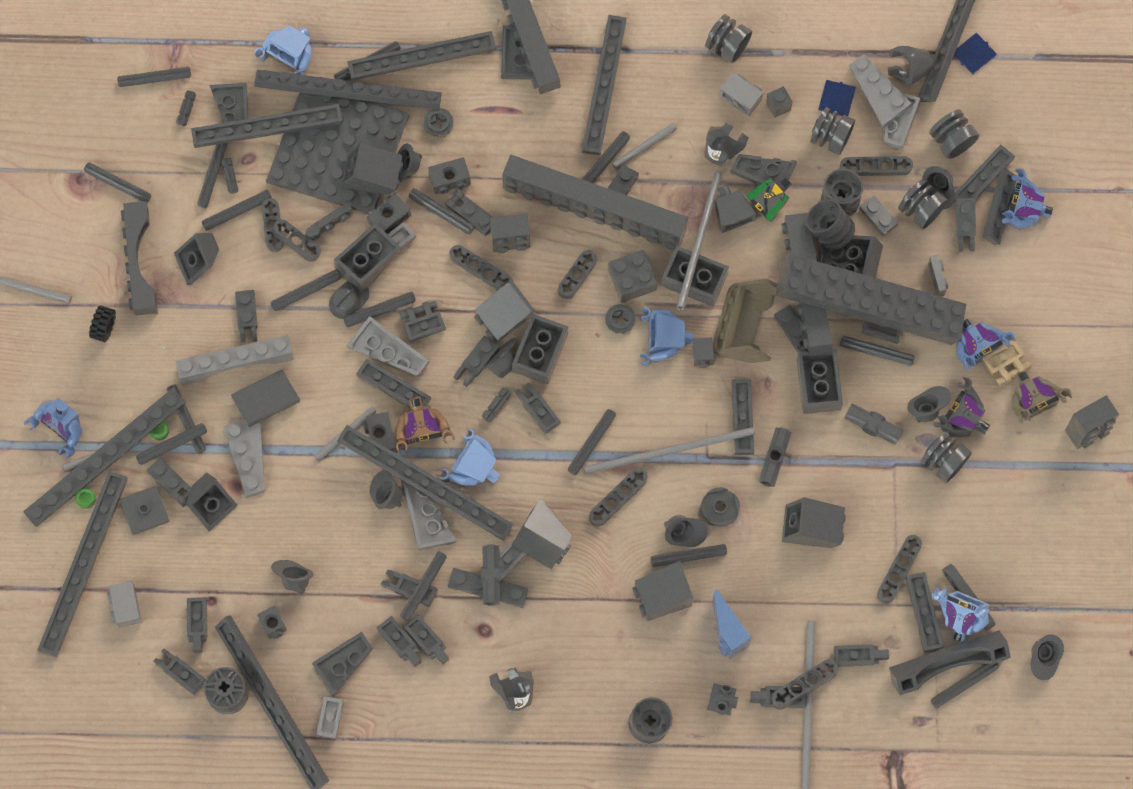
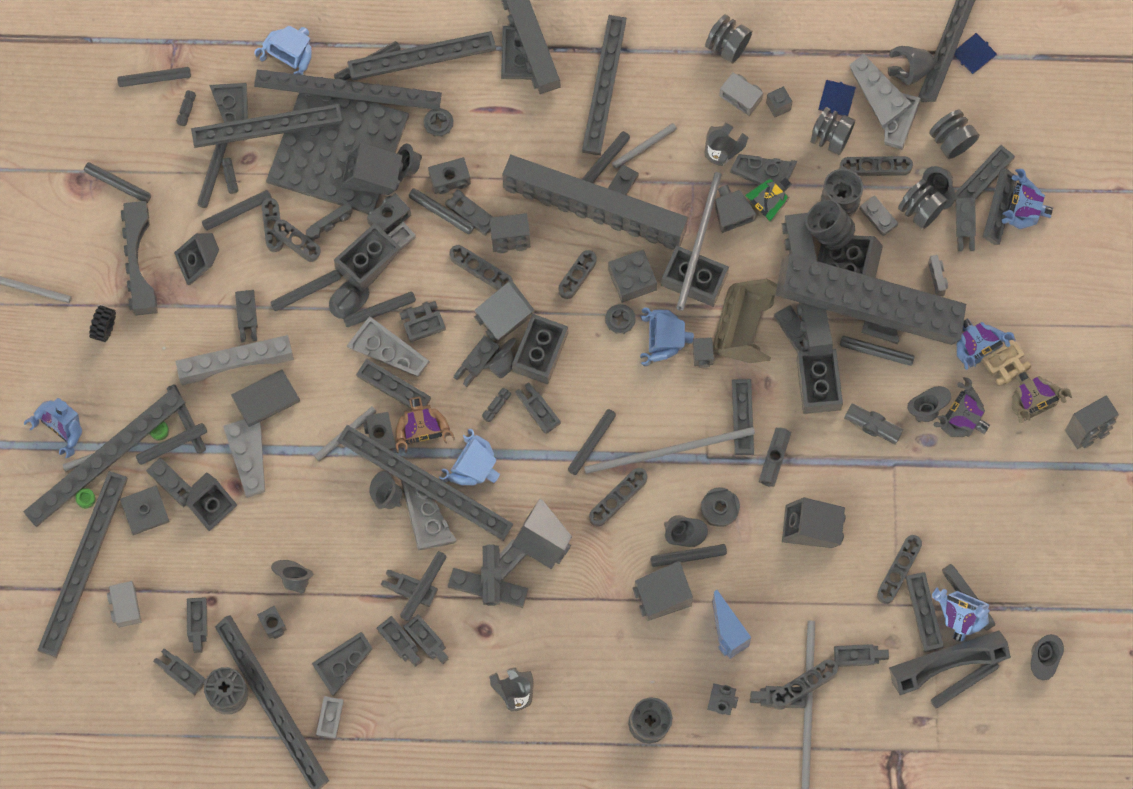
(946, 457): dark grey wheel -> none

